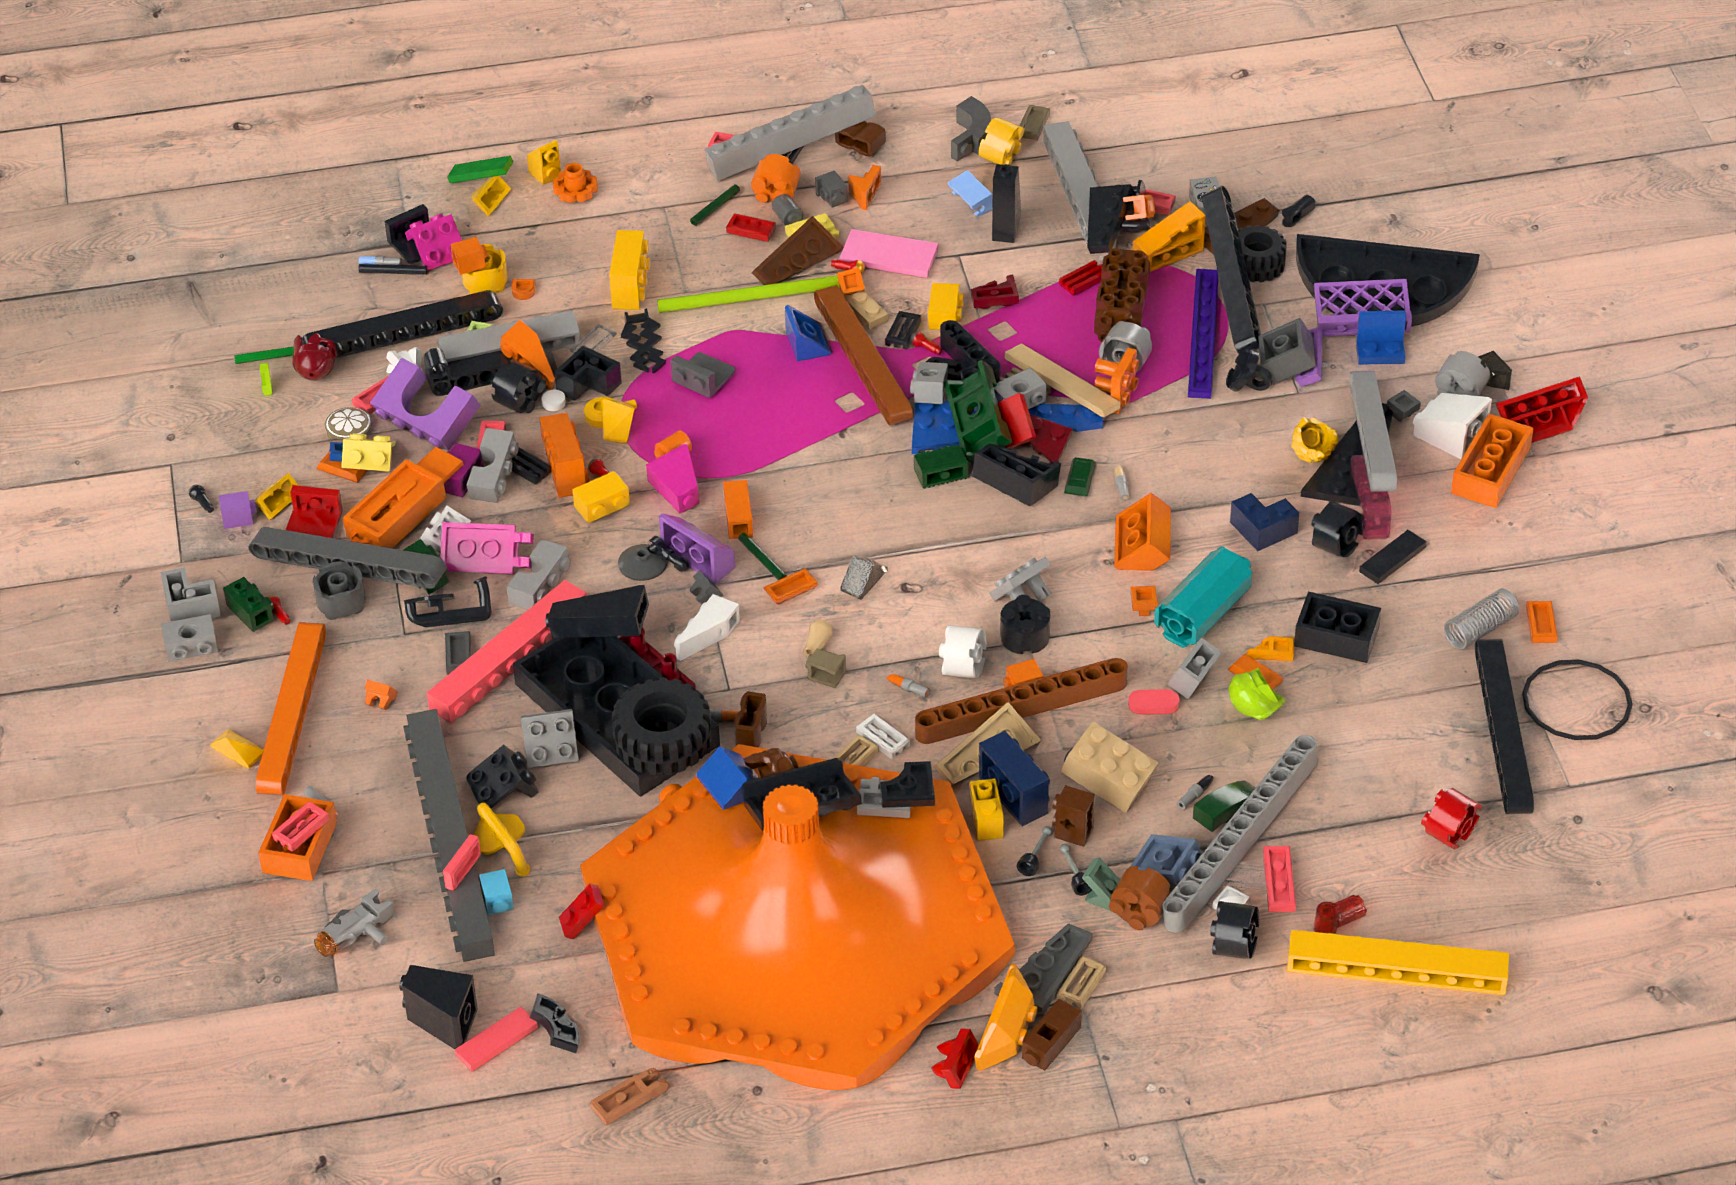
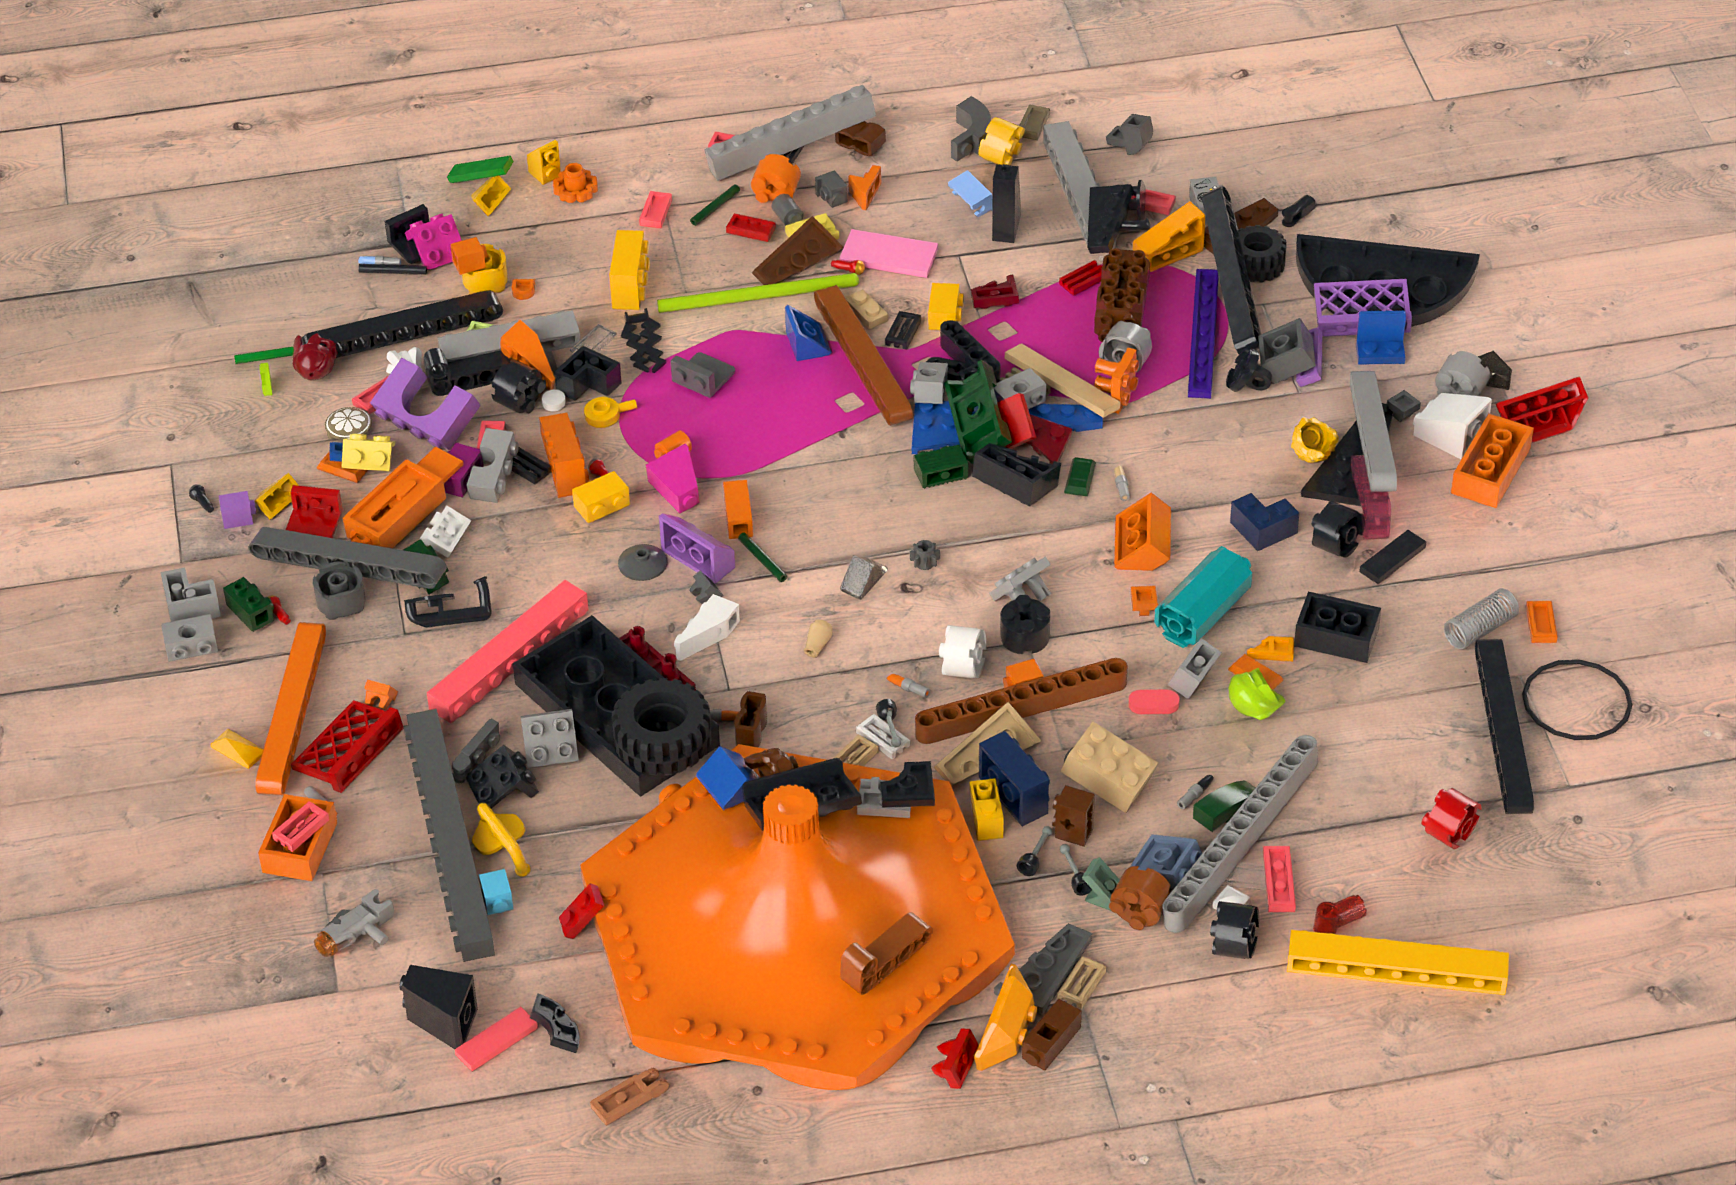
(360, 751): none -> red fence
(457, 649): dark grey tile -> none
(462, 862): coral tile -> none
(475, 750): none -> dark grey hinge
(483, 548): tile -> none
(548, 564): light grey arch -> none
(600, 614): black slope -> none
(616, 420): yellow slope -> none
(655, 209): none -> coral tile
(668, 554): black piece -> none
(791, 586): orange tile -> none
(826, 667): dark tan window -> none
(850, 281): orange tile -> none
(869, 966): none -> dark orange beam
(885, 714): none -> hinge
(919, 340): red piece -> none
(924, 555): none -> dark grey gear
(1132, 134): none -> dark grey brick
(1143, 207): orange window -> none

